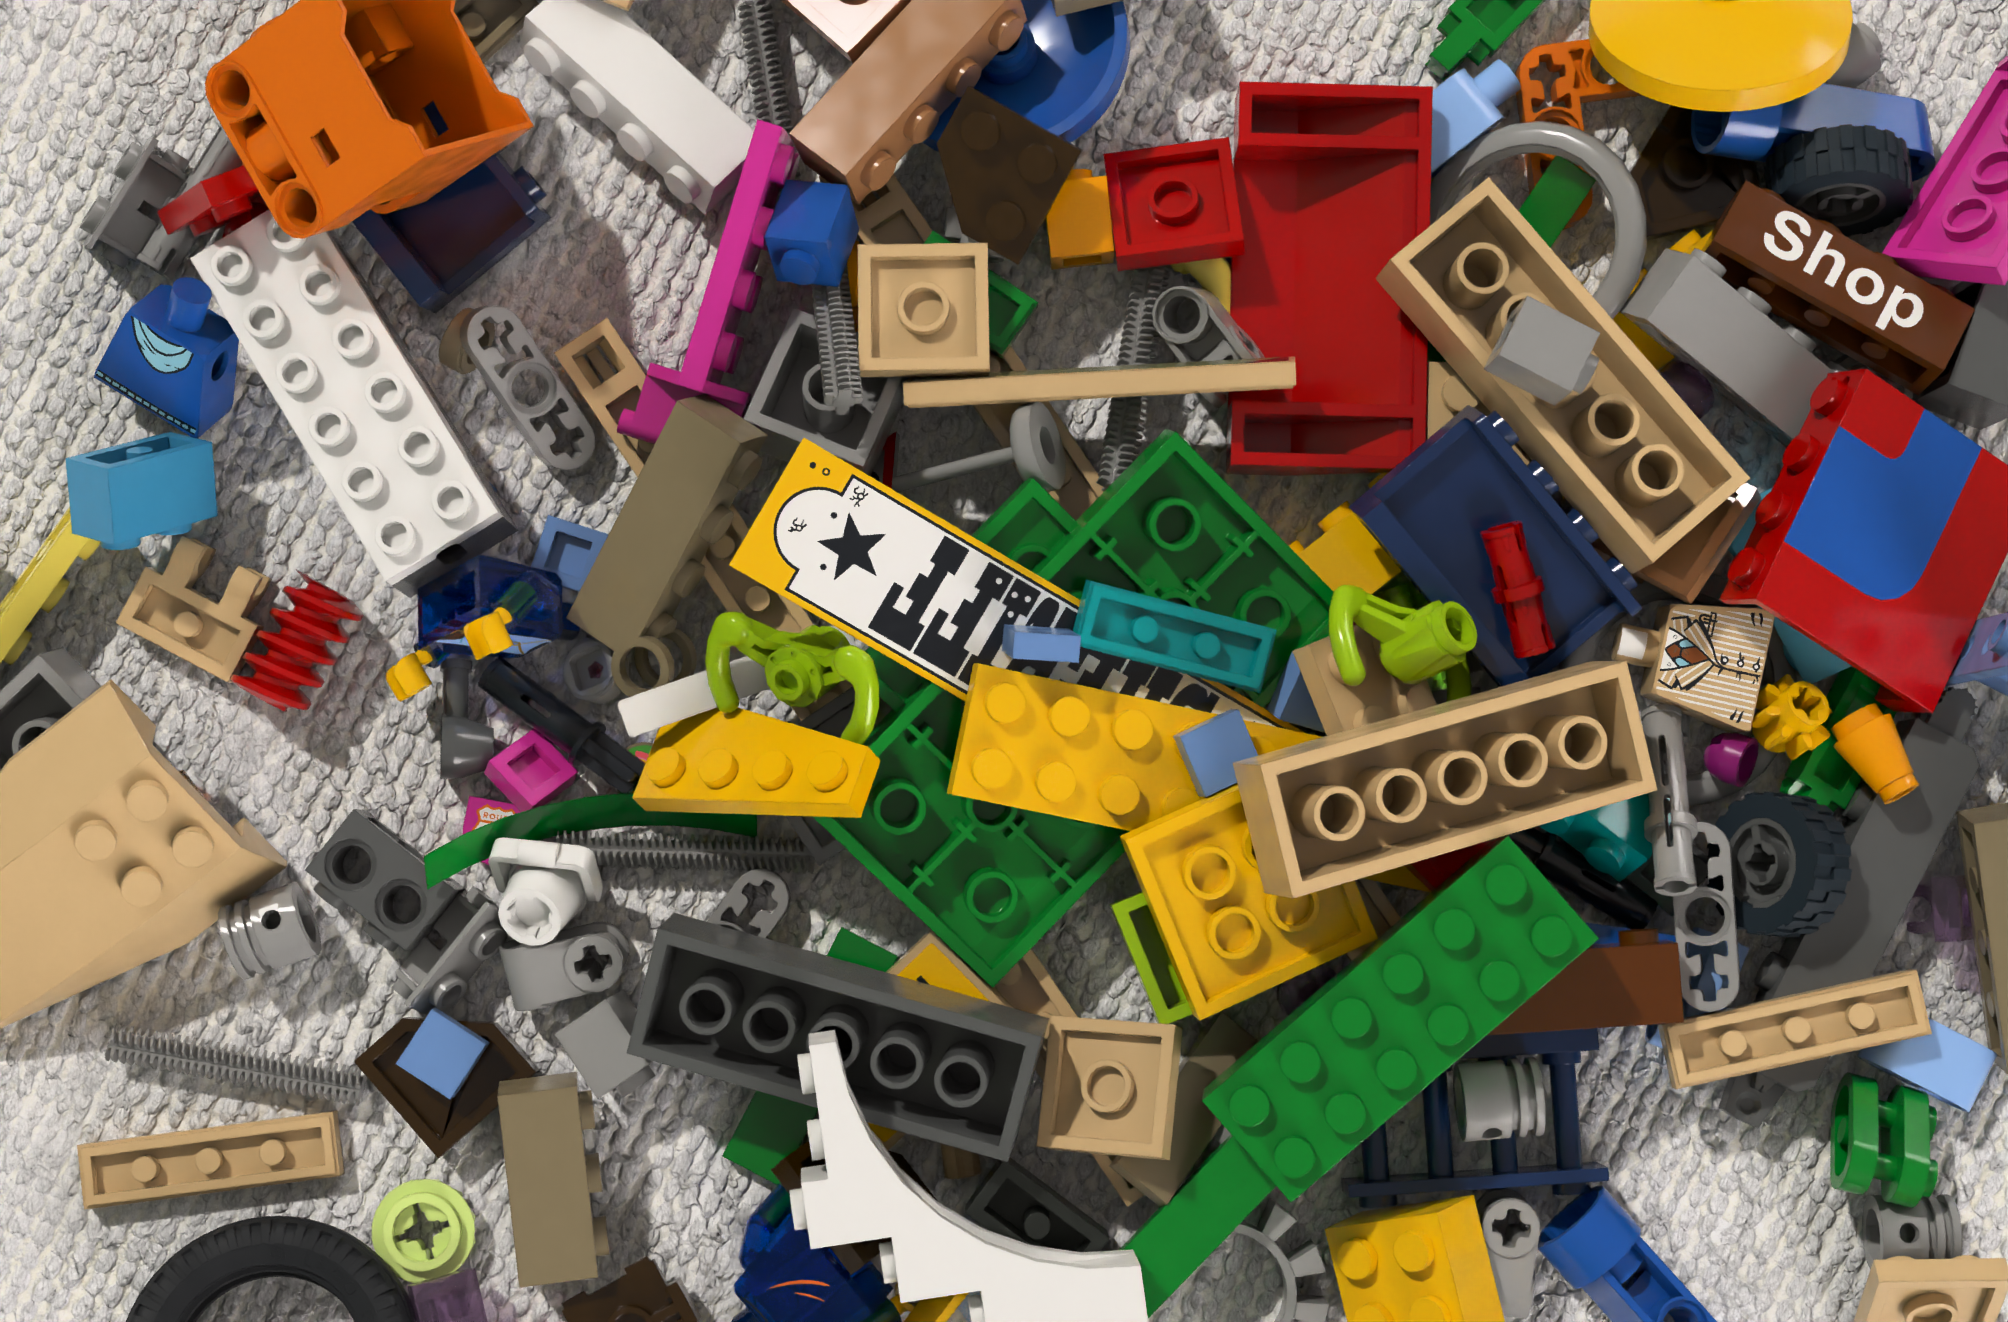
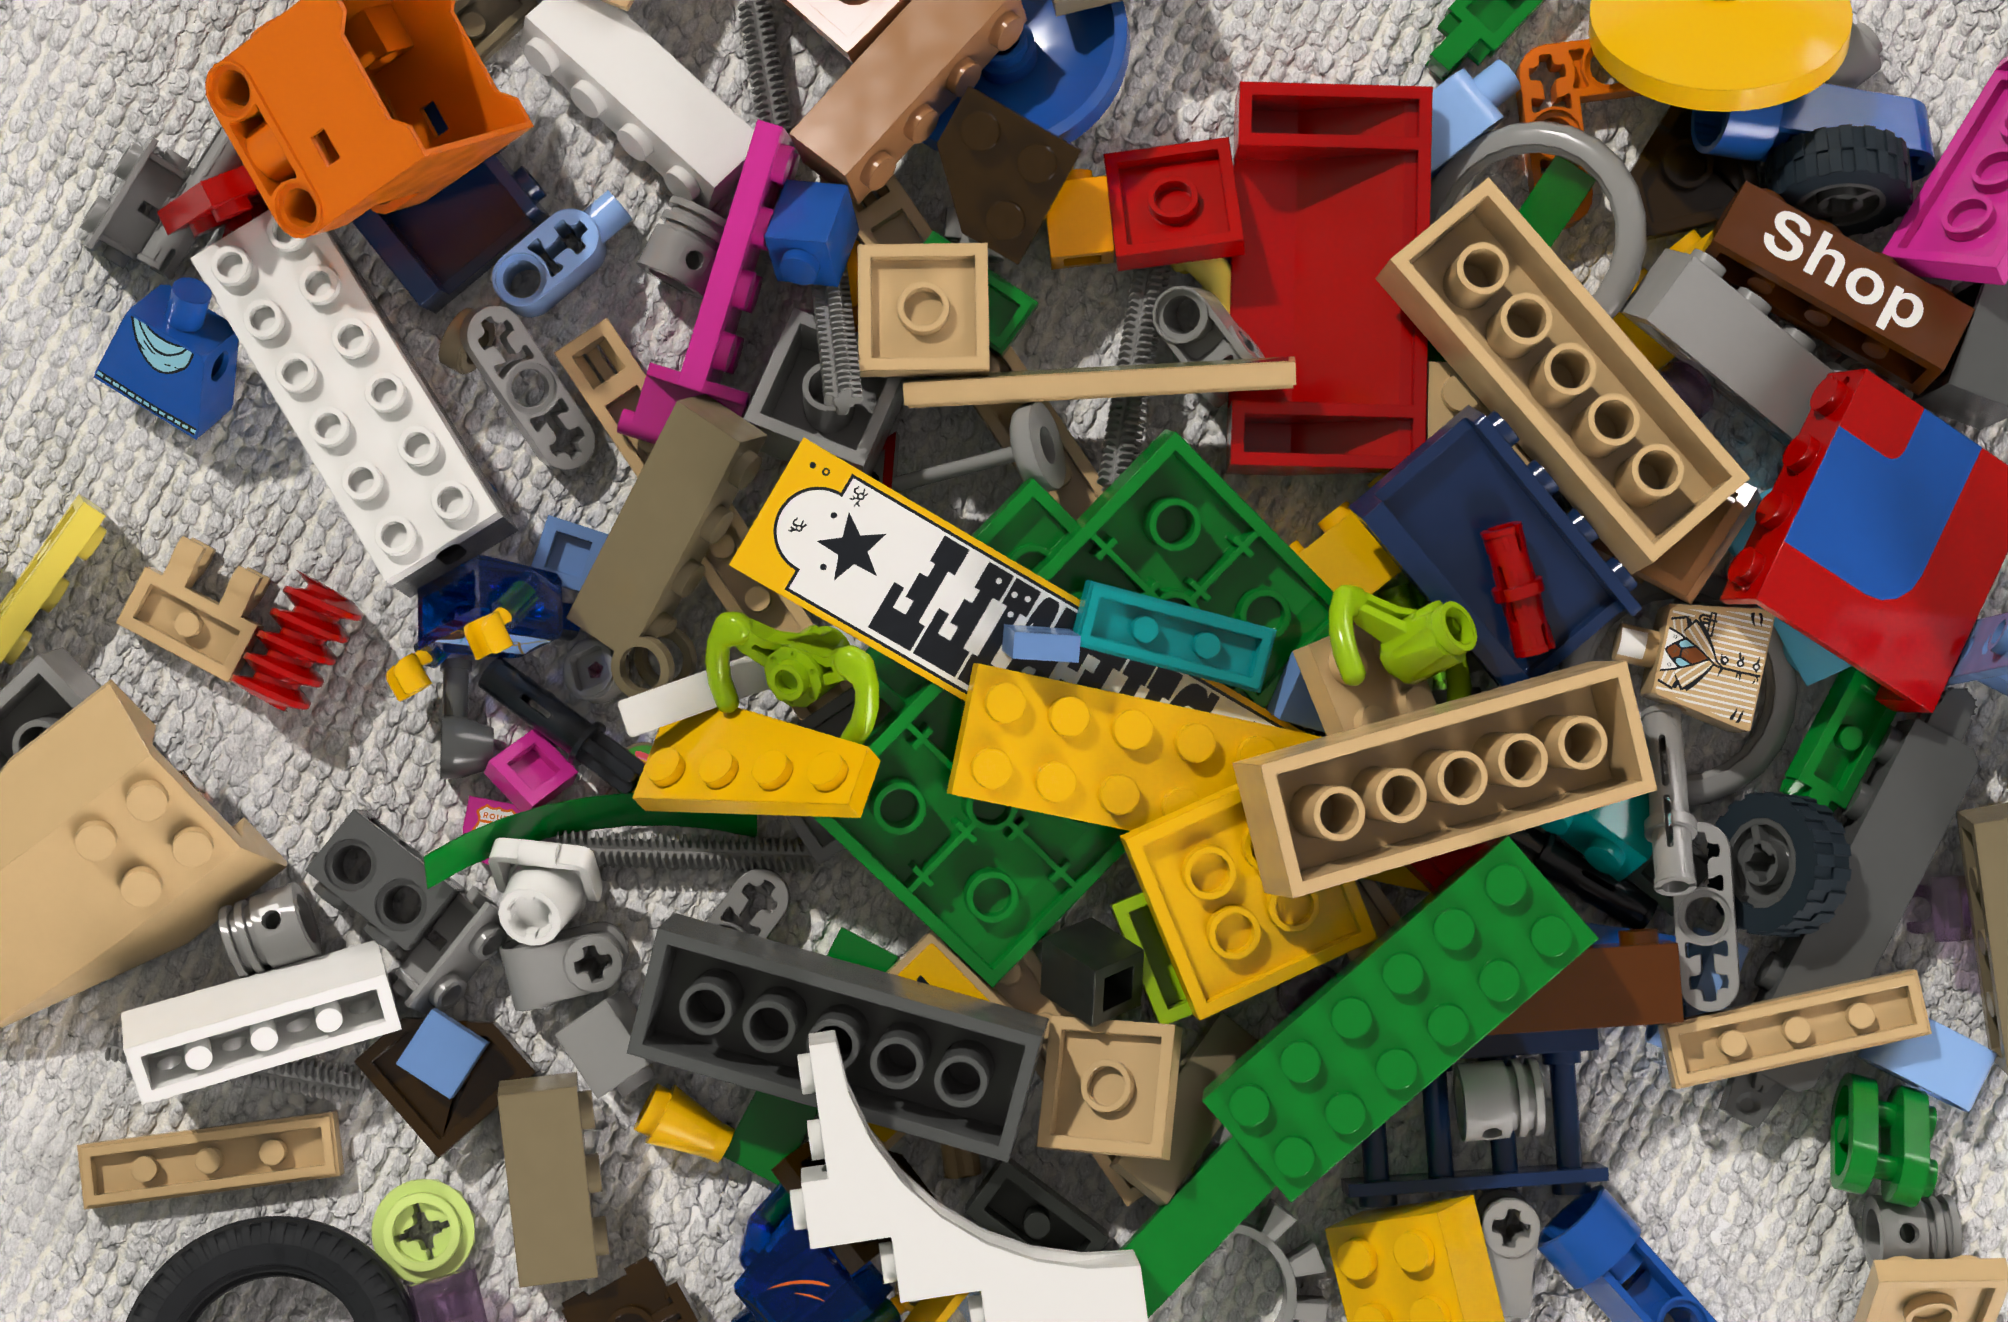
(141, 489): dark azure brick -> none
(259, 1022): none -> white brick
(592, 225): none -> light blue piece
(682, 1124): none -> yellow cone
(684, 246): none -> light grey piece
(1092, 971): none -> pearl dark grey brick
(1212, 749): medium blue tile -> none
(1544, 352): light grey brick -> none
(1731, 758): magenta hinge -> none
(1791, 717): yellow gear -> none
(1875, 752): light orange cone -> none

